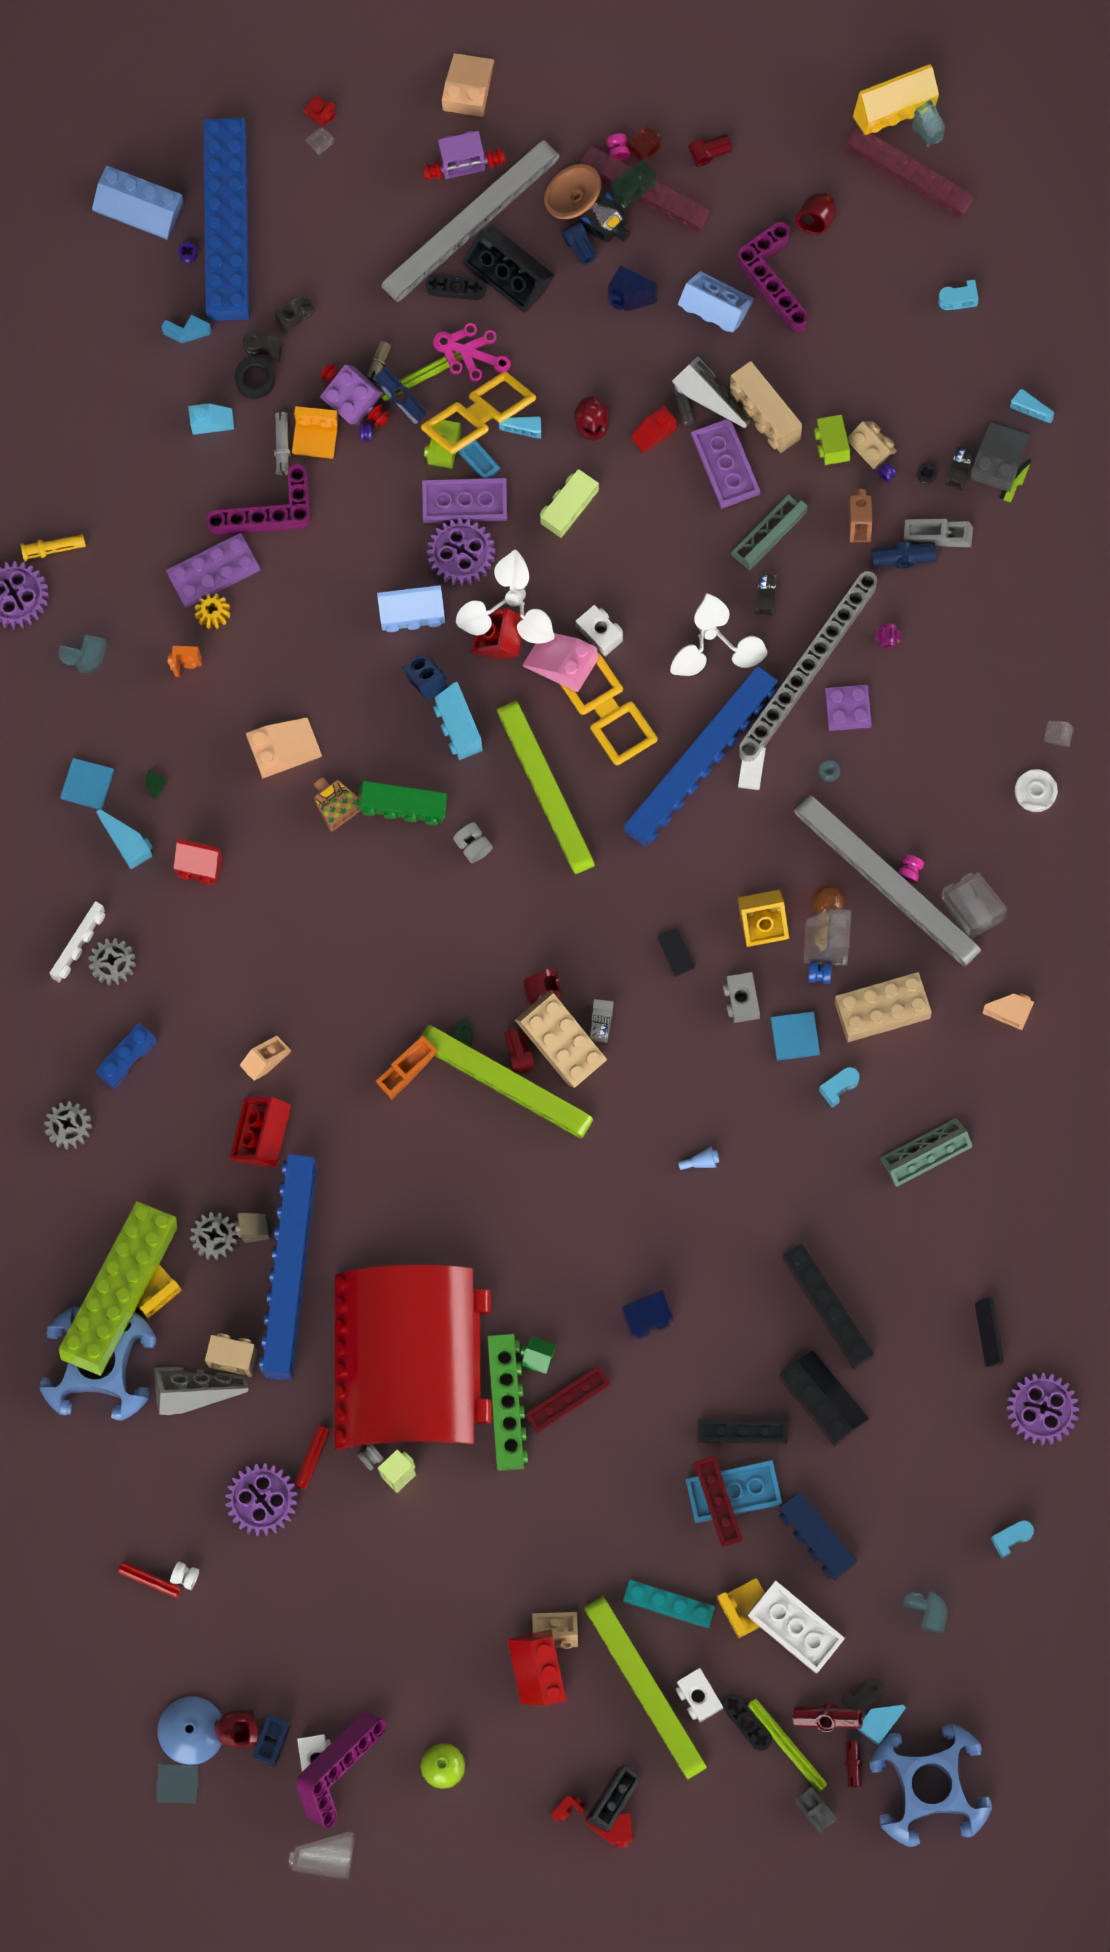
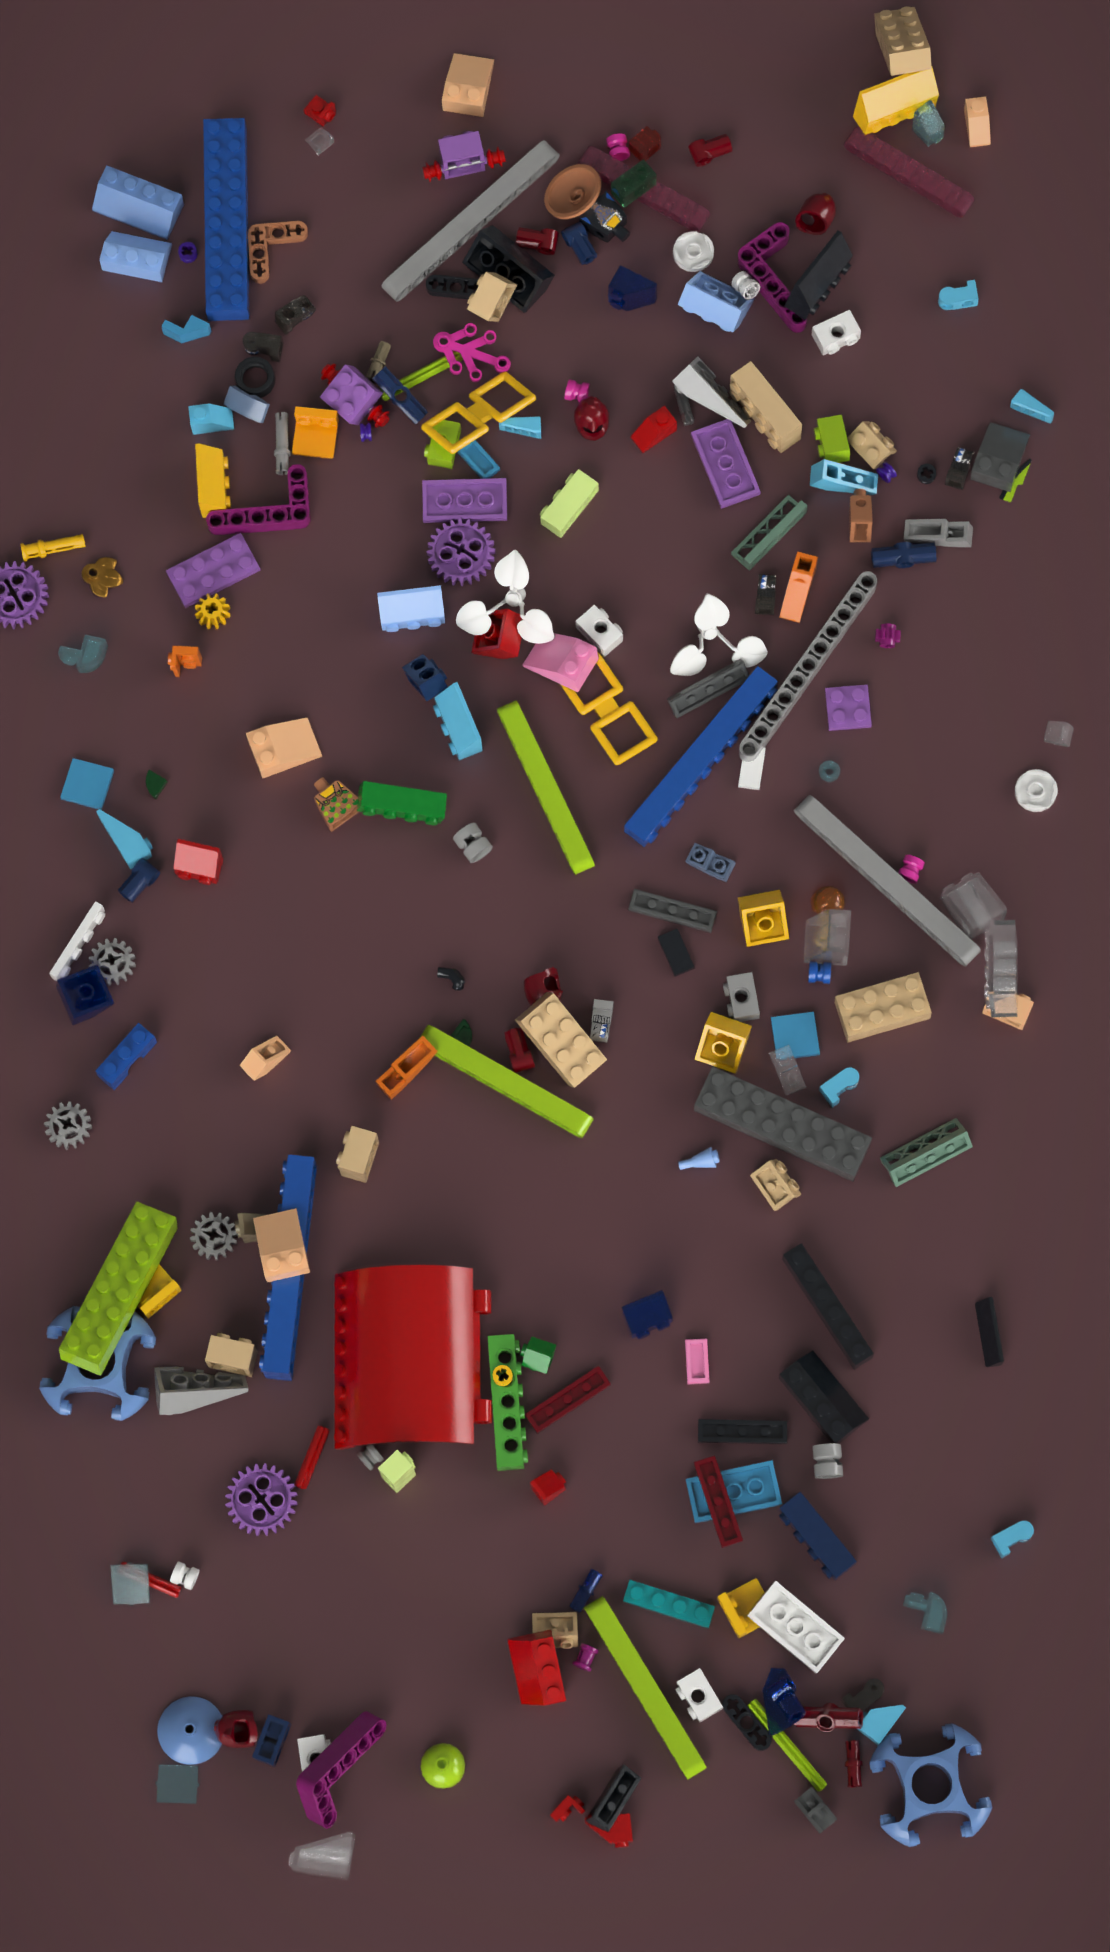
(84, 994): none -> clear blue slope
(105, 576): none -> pearl gold plate
(130, 1584): none -> clear light blue piece
(135, 256): none -> light blue slope
(142, 876): none -> dark blue piece
(212, 479): none -> yellow slope
(246, 405): none -> sand blue slope
(260, 1131): red slope -> none
(266, 238): none -> nougat beam
(281, 1245): none -> light nougat slope
(358, 1154): none -> tan brick
(454, 975): none -> black arm
(491, 296): none -> tan brick
(508, 1373): none -> yellow bush
(543, 241): none -> dark red piece
(548, 1486): none -> red slope
(576, 391): none -> dark pink wheel
(585, 1590): none -> clear blue axle
(585, 1657): none -> magenta bush
(672, 910): none -> dark grey tile
(693, 251): none -> white tile
(697, 1361): none -> bright pink tile
(708, 688): none -> dark grey tile
(710, 862): none -> sand blue slope
(723, 1042): none -> yellow slope
(745, 285): none -> white wheel
(775, 1184): none -> tan bracket
(781, 1702): none -> clear blue panel
(782, 1124): none -> dark grey brick
(787, 1070): none -> clear slope
(798, 587): none -> orange slope
(820, 277): none -> black slope
(827, 1461): none -> light grey wheel
(841, 323): none -> white brick
(842, 478): none -> medium azure slope
(902, 41): none -> tan brick
(977, 121): none -> light nougat slope
(1001, 968): none -> clear brick
(1047, 1390): medium lavender gear -> none

